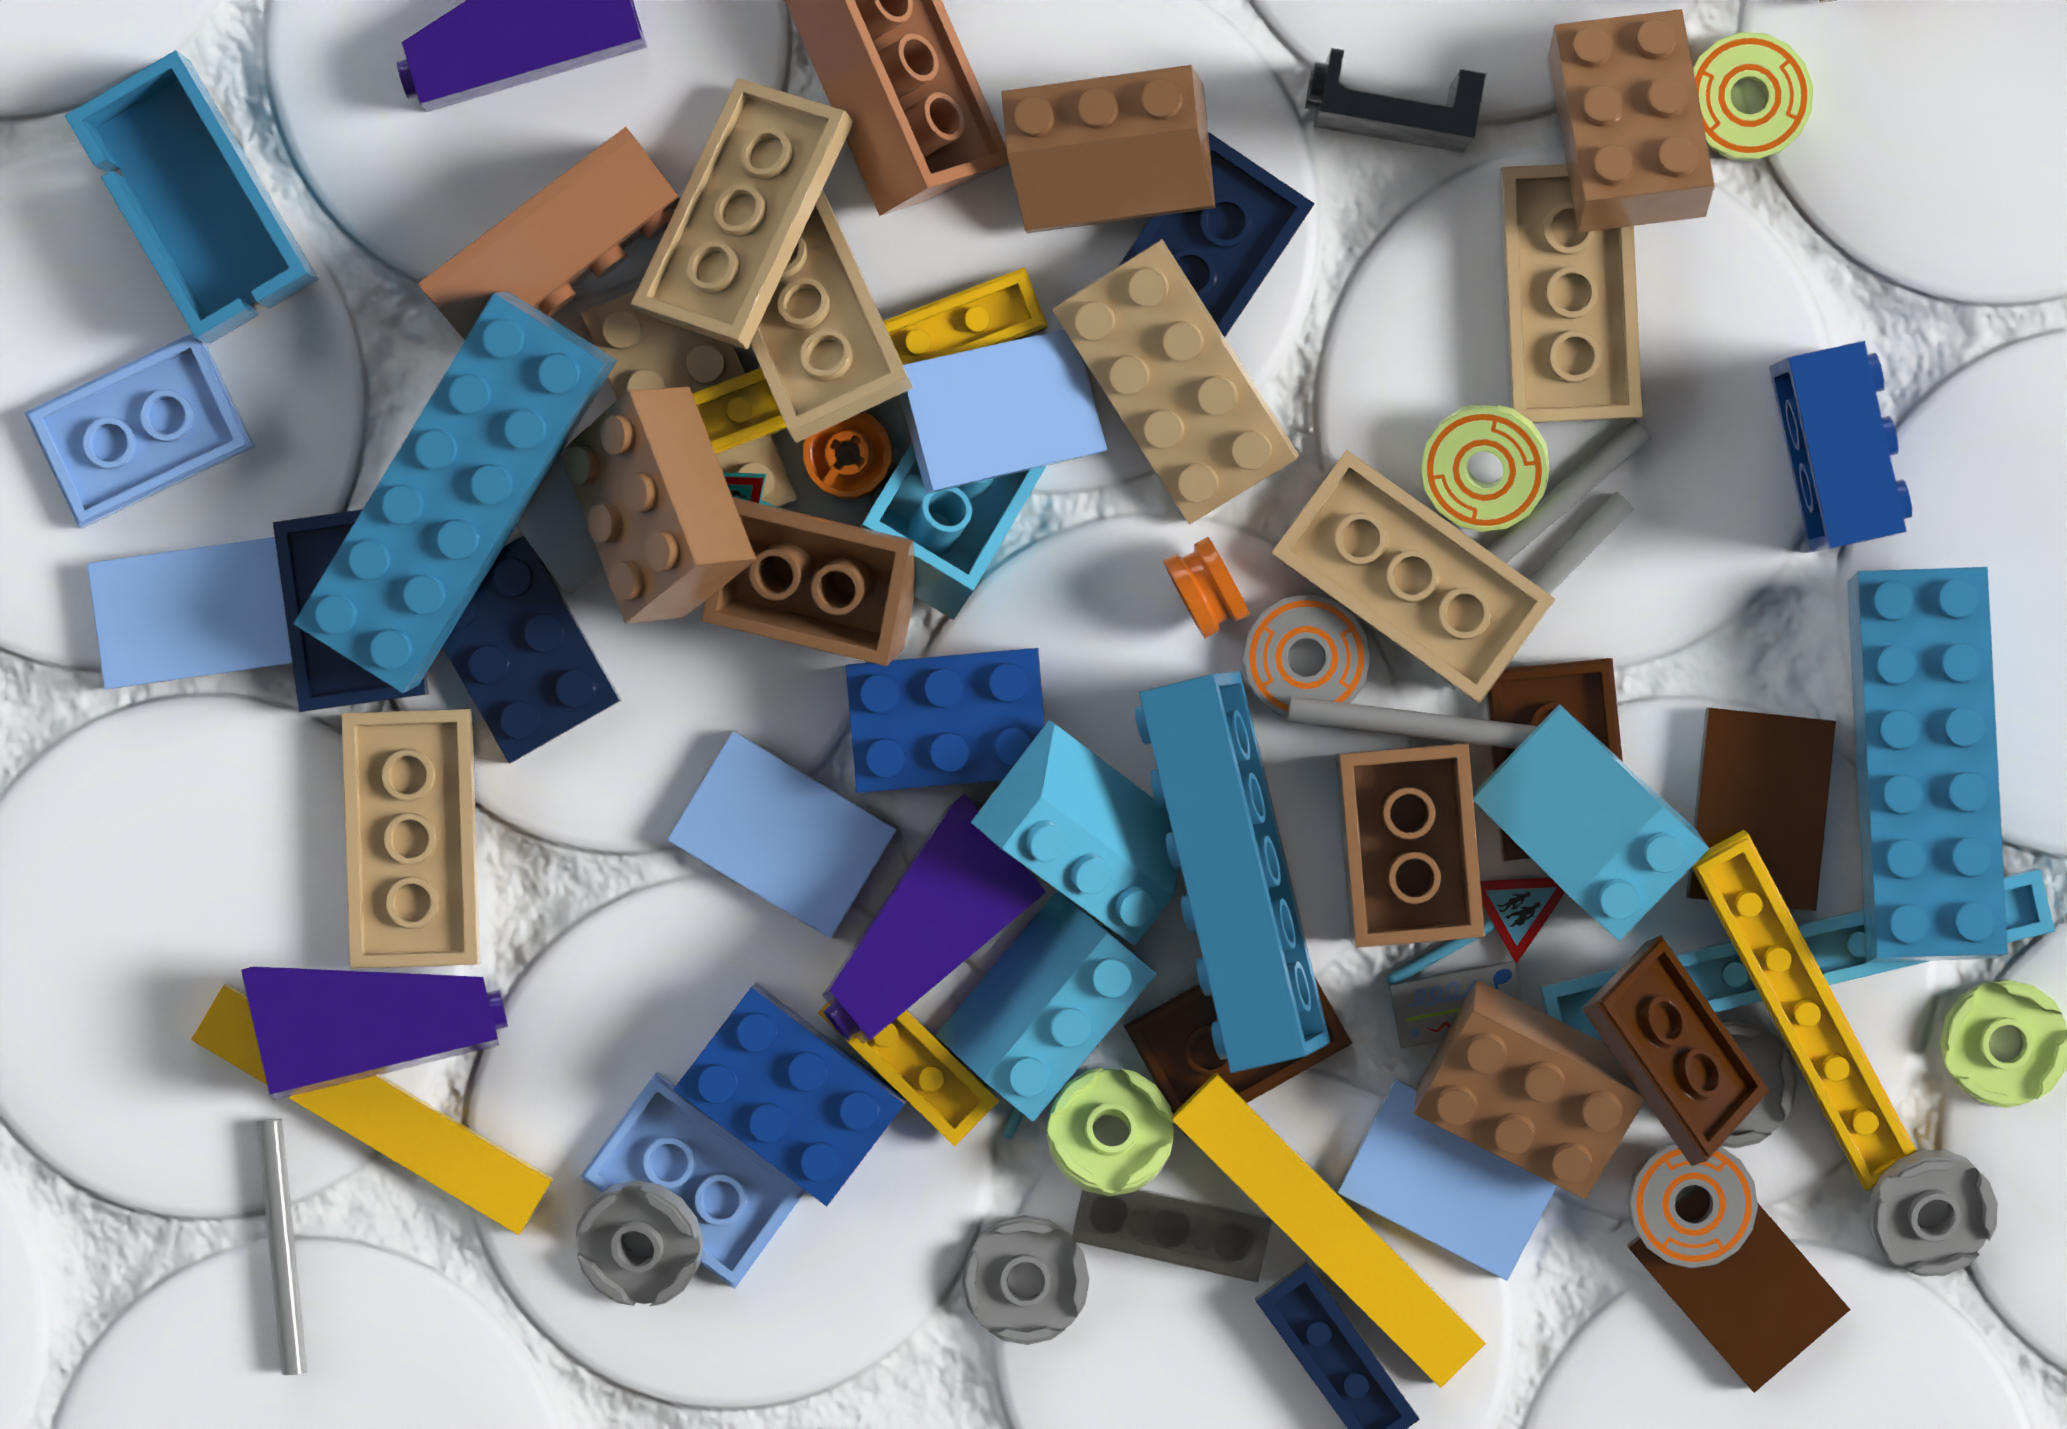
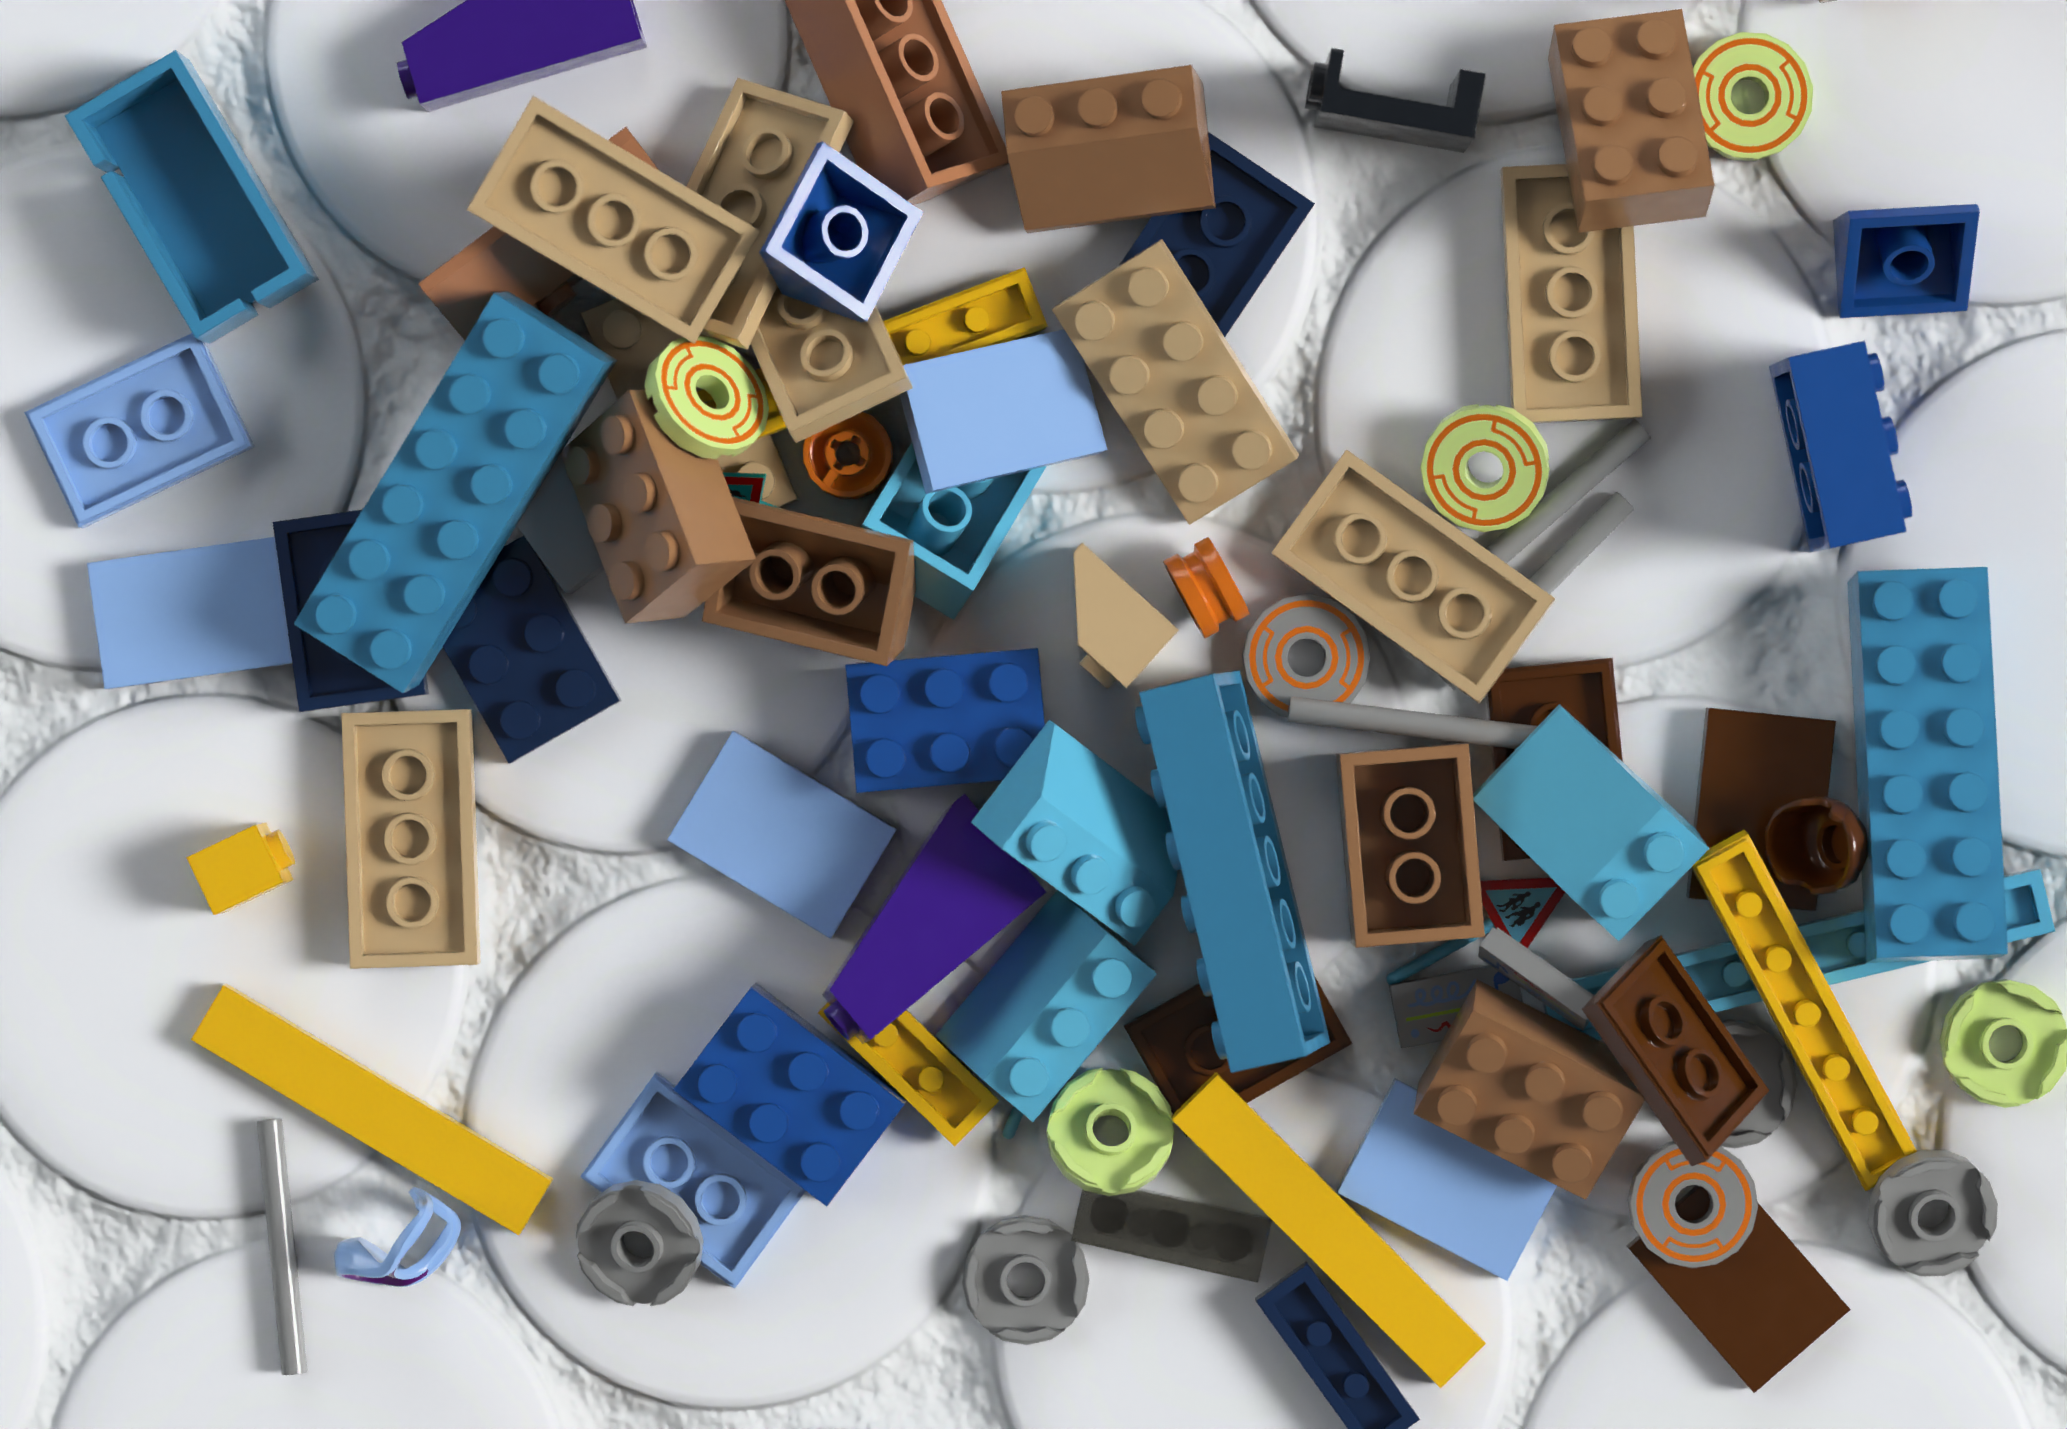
(242, 867): none -> yellow brick
(359, 1024): dark purple slope -> none
(365, 1262): none -> light blue piece
(613, 220): none -> tan plate
(726, 377): none -> yellowish green tile
(838, 236): none -> blue slope
(1114, 622): none -> tan slope
(1535, 976): none -> light grey tile
(1816, 844): none -> reddish brown hair
(1905, 260): none -> blue slope

